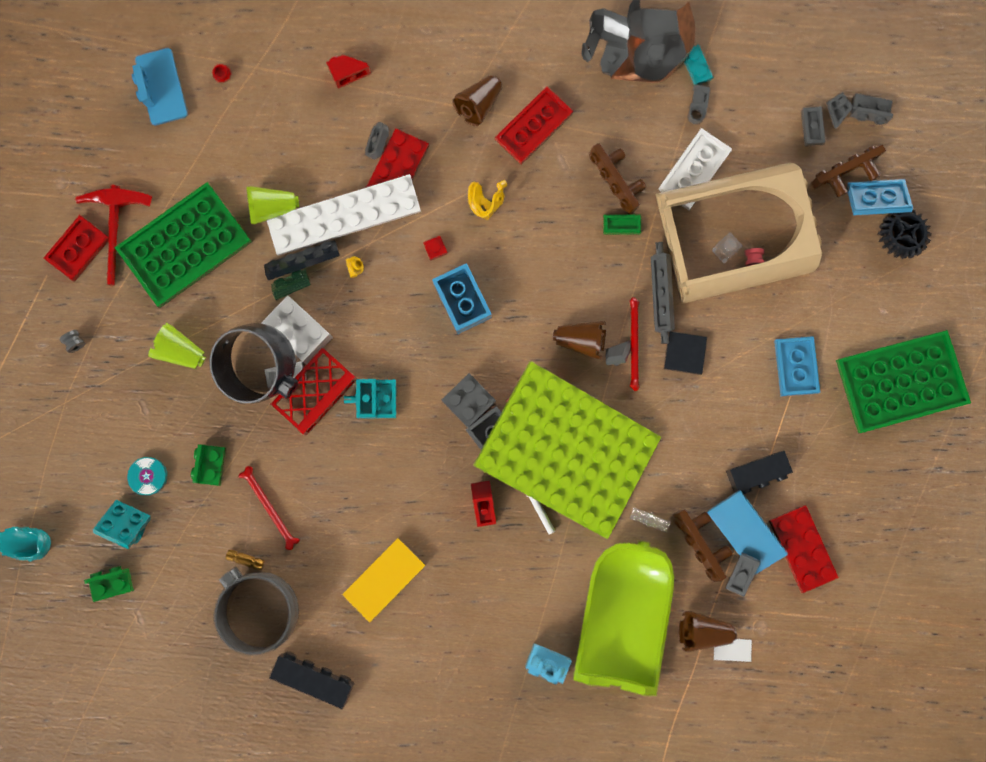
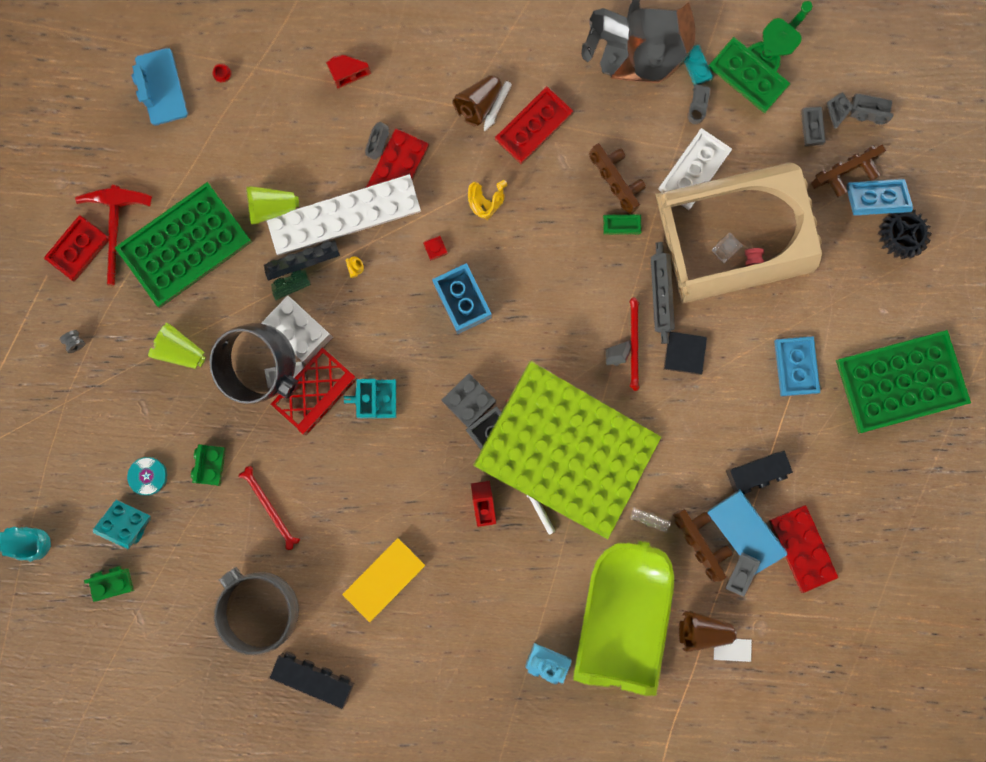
(244, 559): pearl gold axle -> none
(489, 121): none -> white piece
(582, 338): reddish brown cone -> none
(755, 72): none -> green plate

